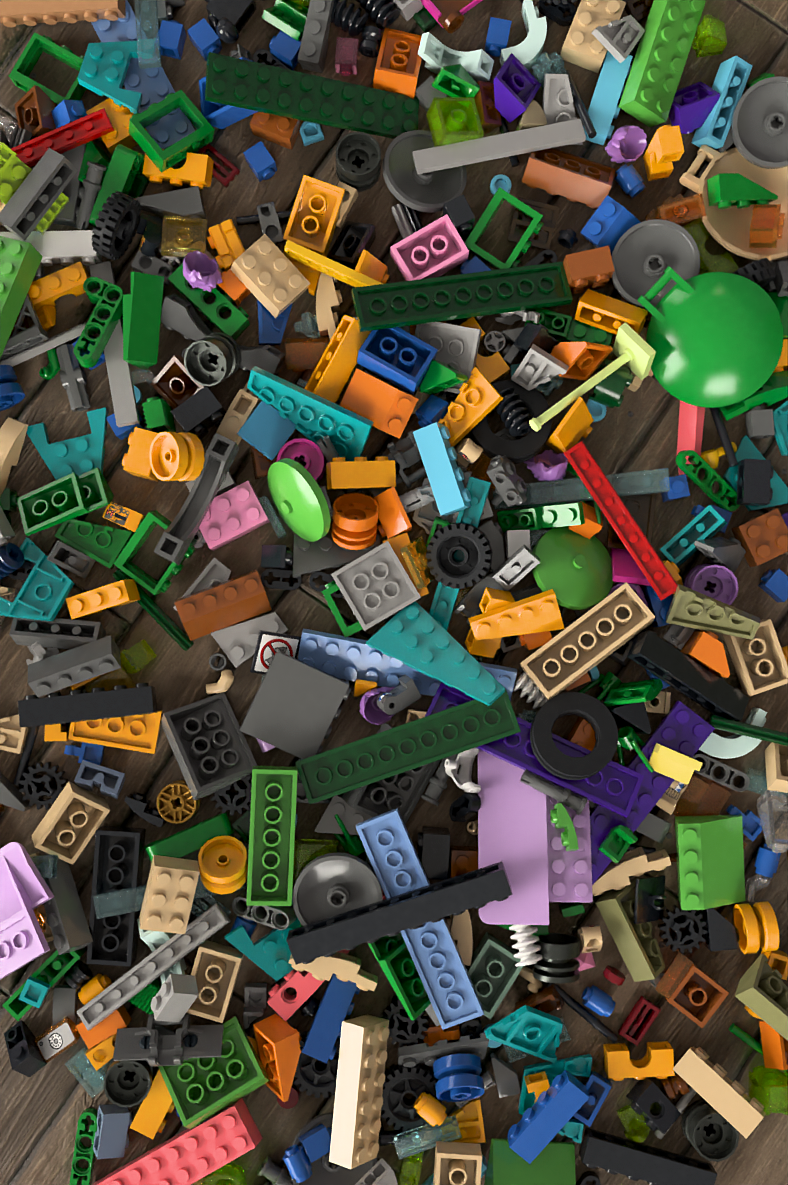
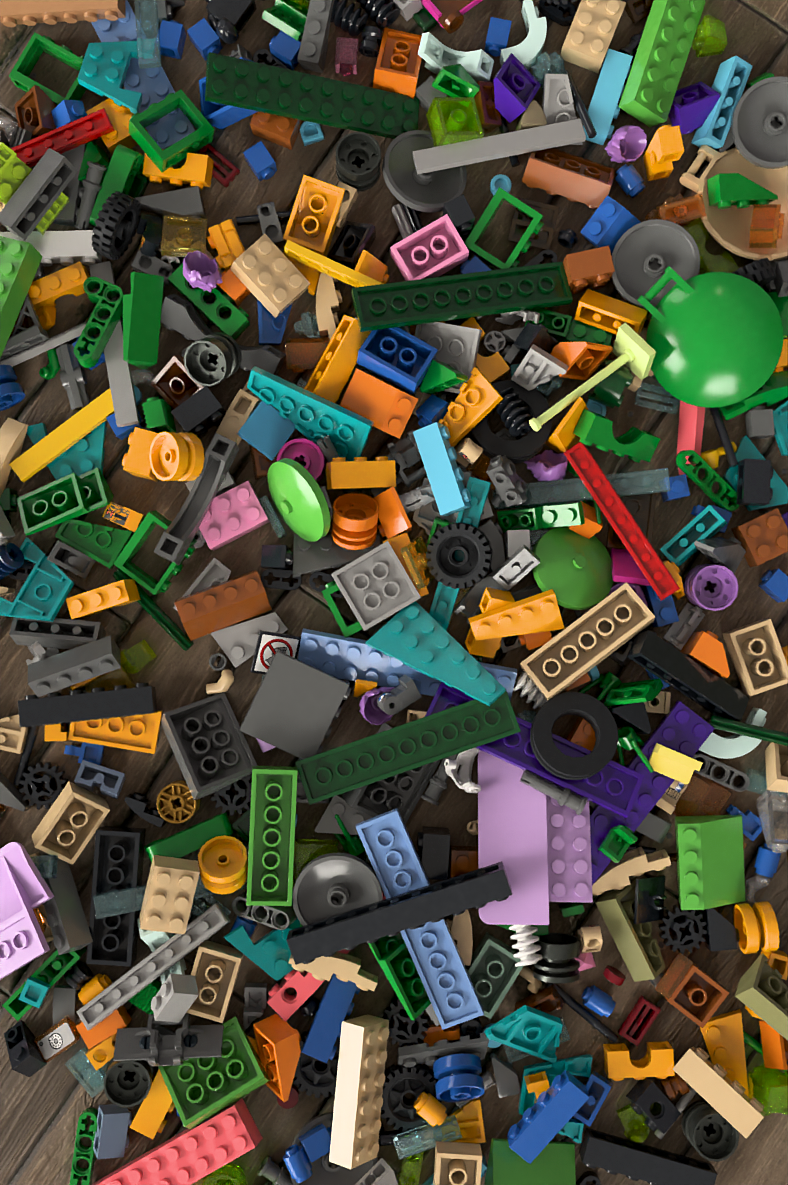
(63, 437): none -> yellow tile
(465, 807): black beam -> none
(563, 821): bright green slope -> none
(598, 430): none -> green arch
(619, 36): light grey wing -> none
(673, 410): none -> clear light blue tile
(708, 614): olive wing -> none
(726, 1045): none -> light orange wing

